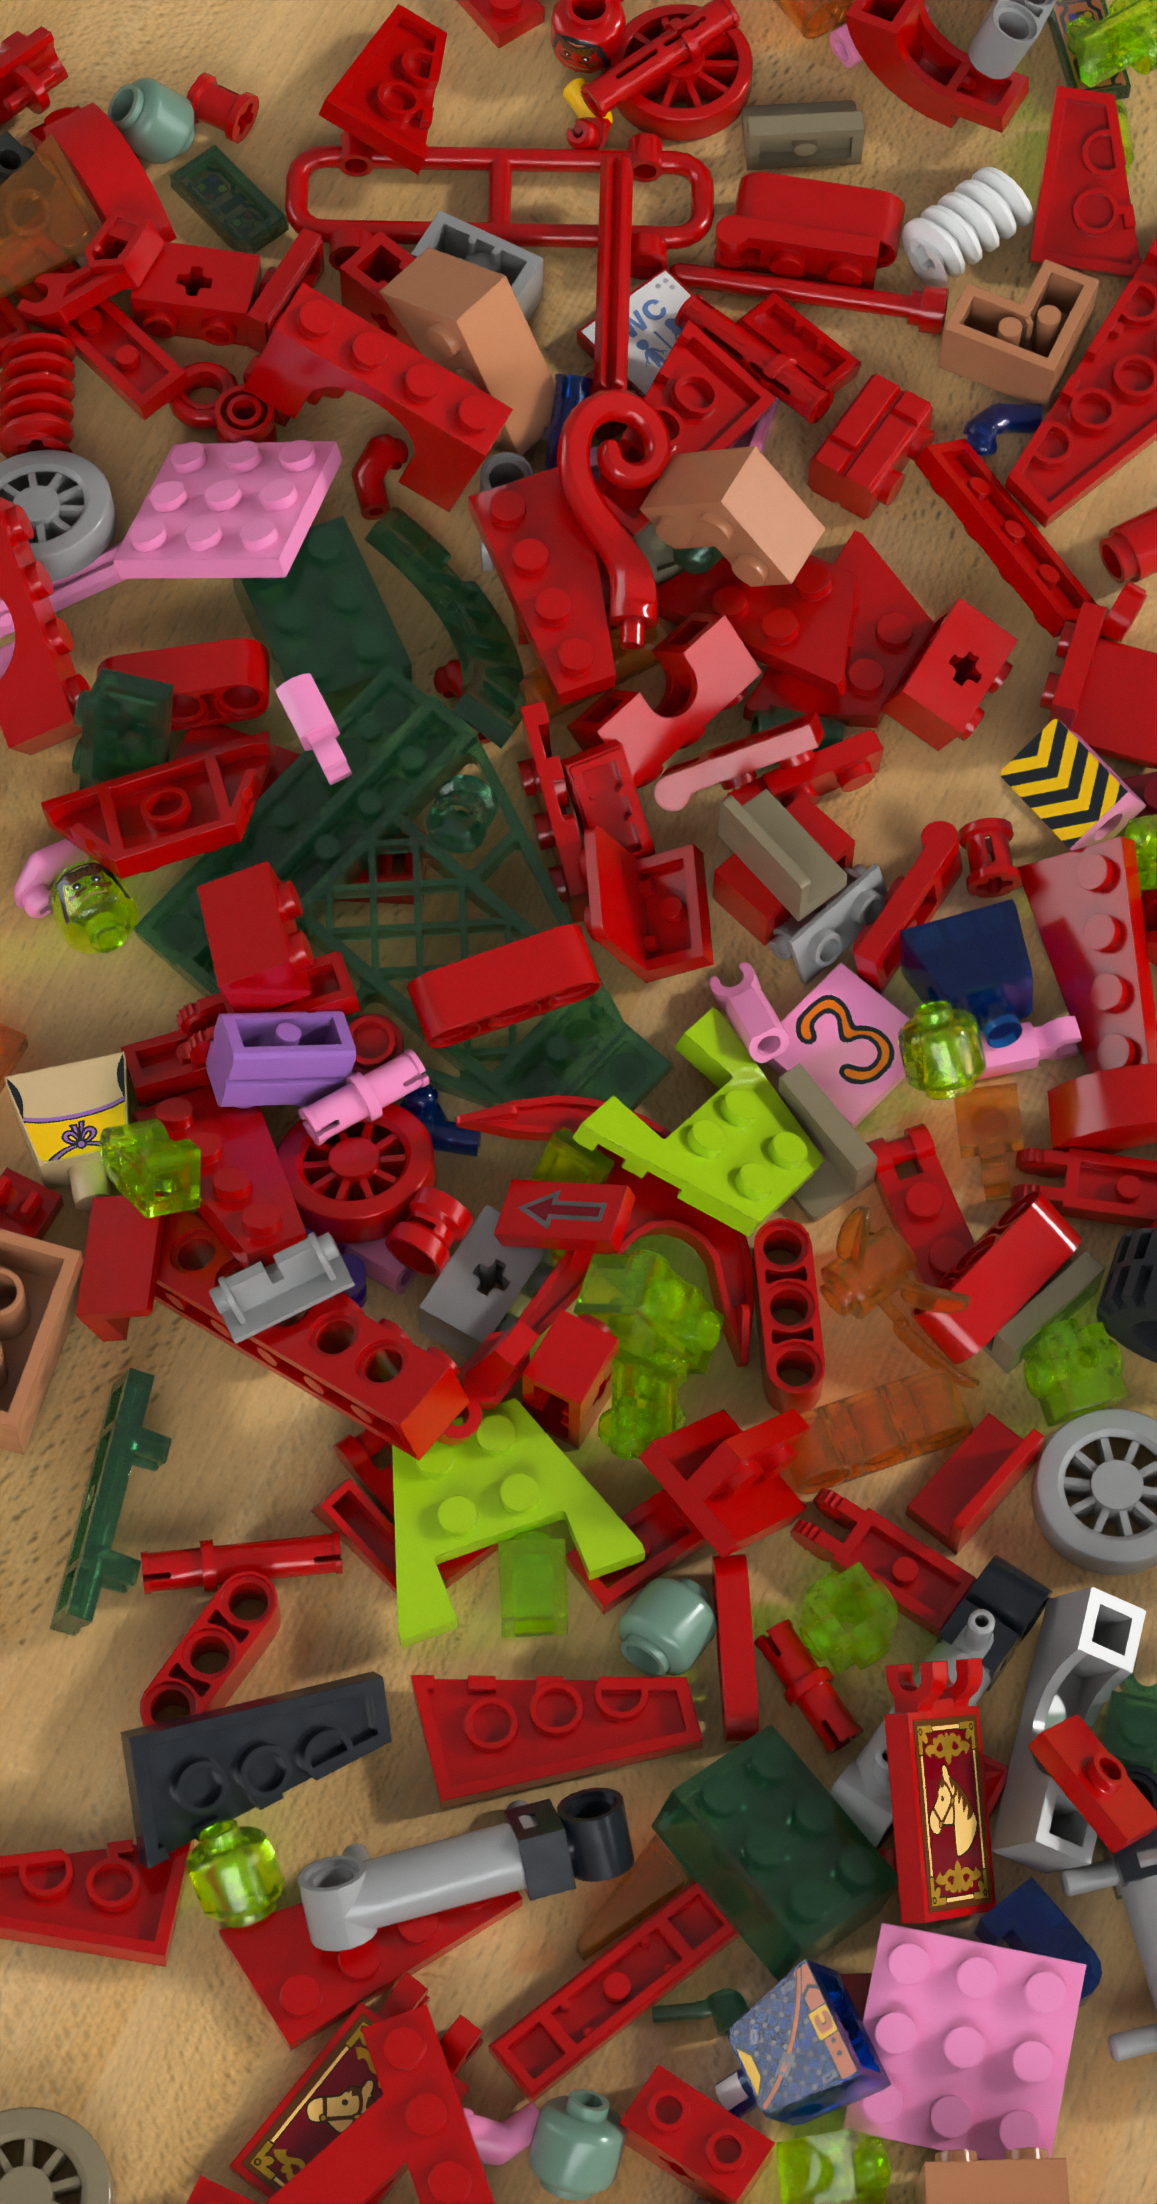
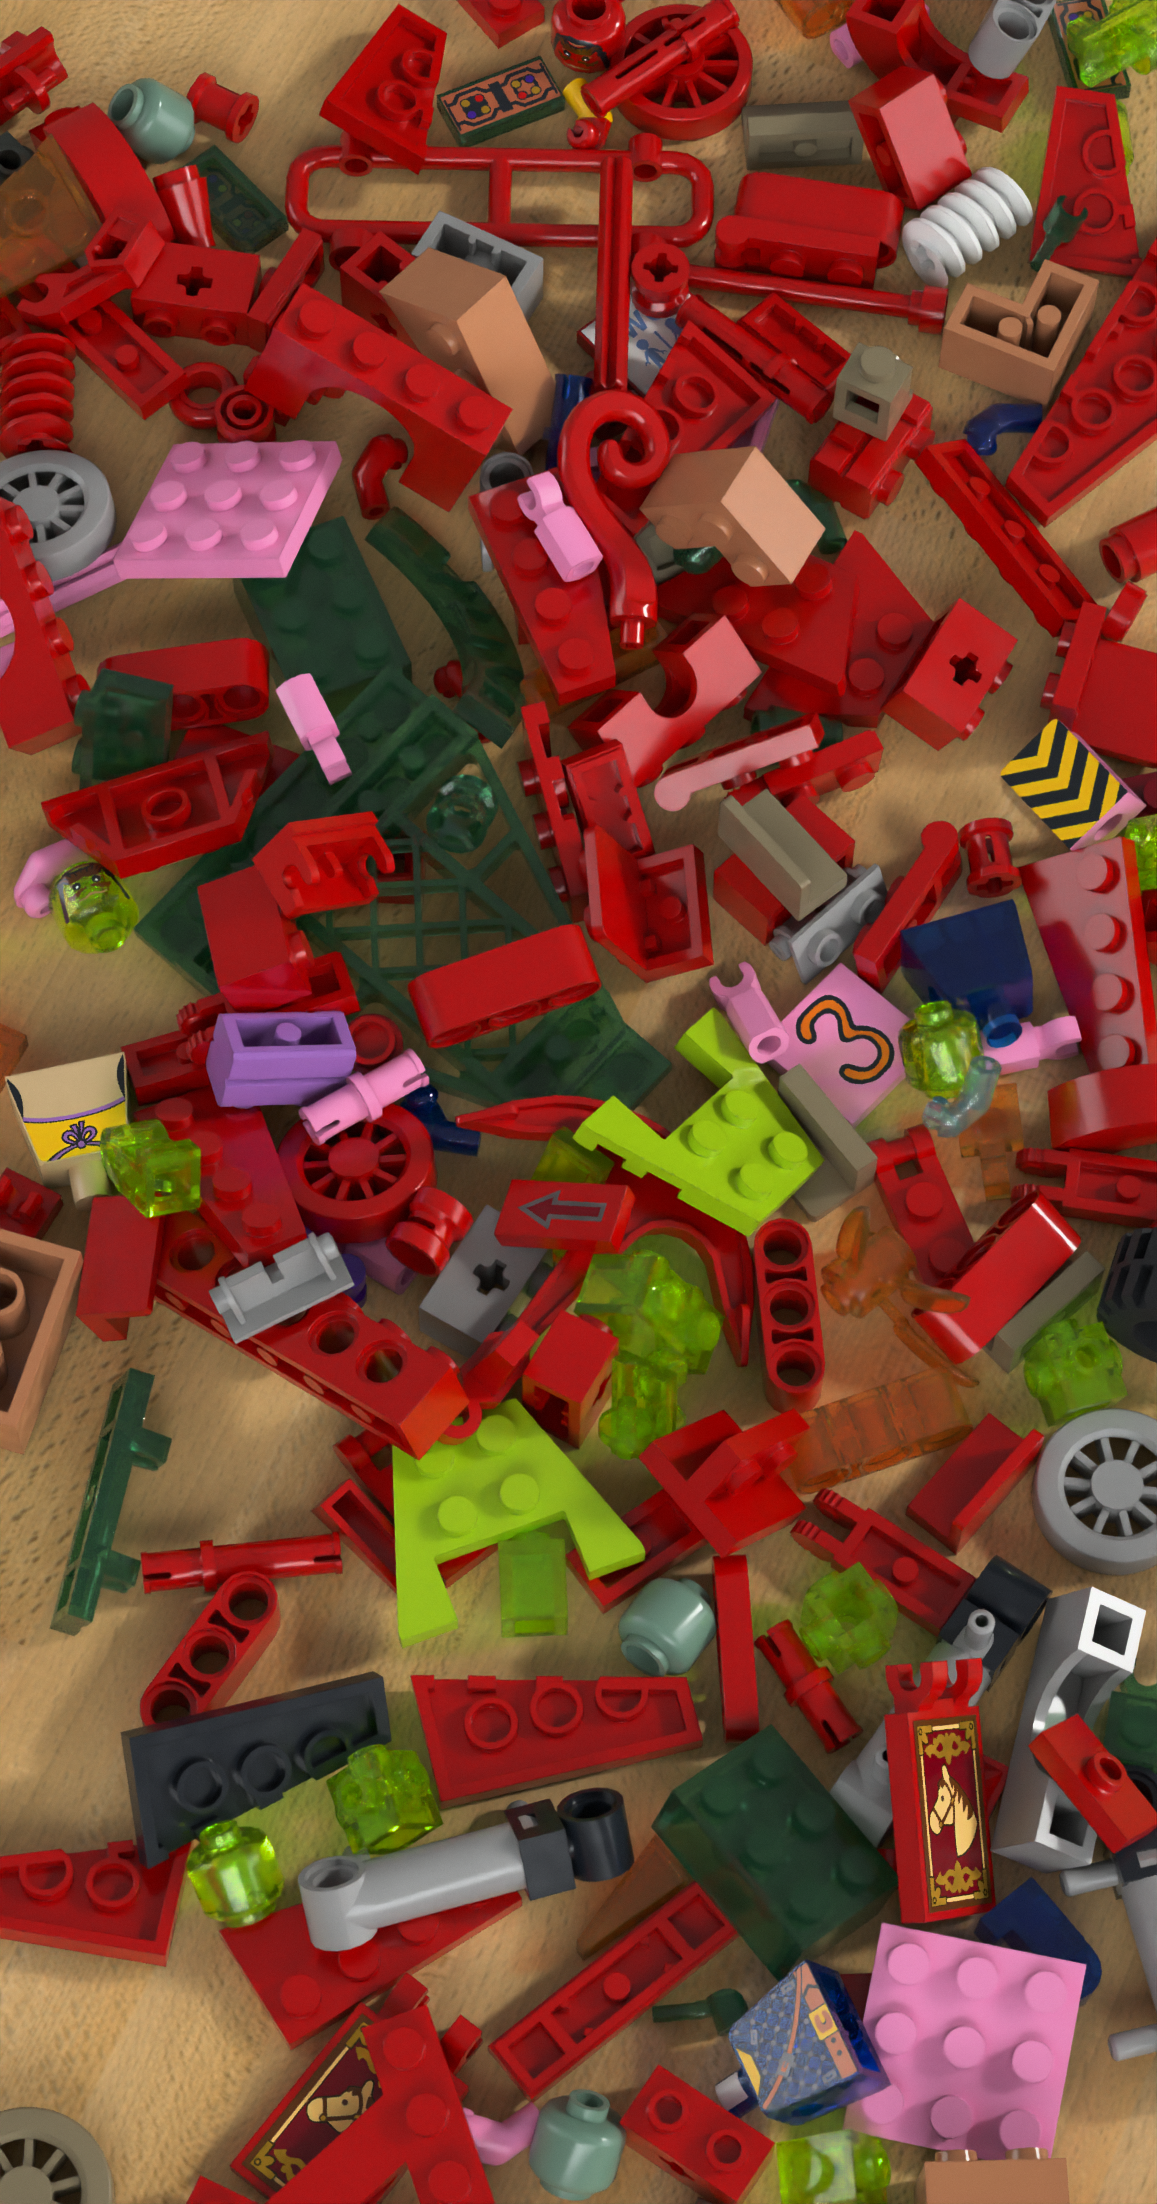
(186, 205): none -> red cone
(323, 863): none -> red hinge
(383, 1800): none -> clear neon green brick
(500, 102): none -> tile
(559, 528): none -> bright pink bar
(670, 290): none -> red wheel
(823, 508): none -> clear green arm
(877, 377): none -> dark tan brick
(911, 136): none -> red brick
(970, 1105): none -> clear light blue arm
(1058, 228): none -> hand

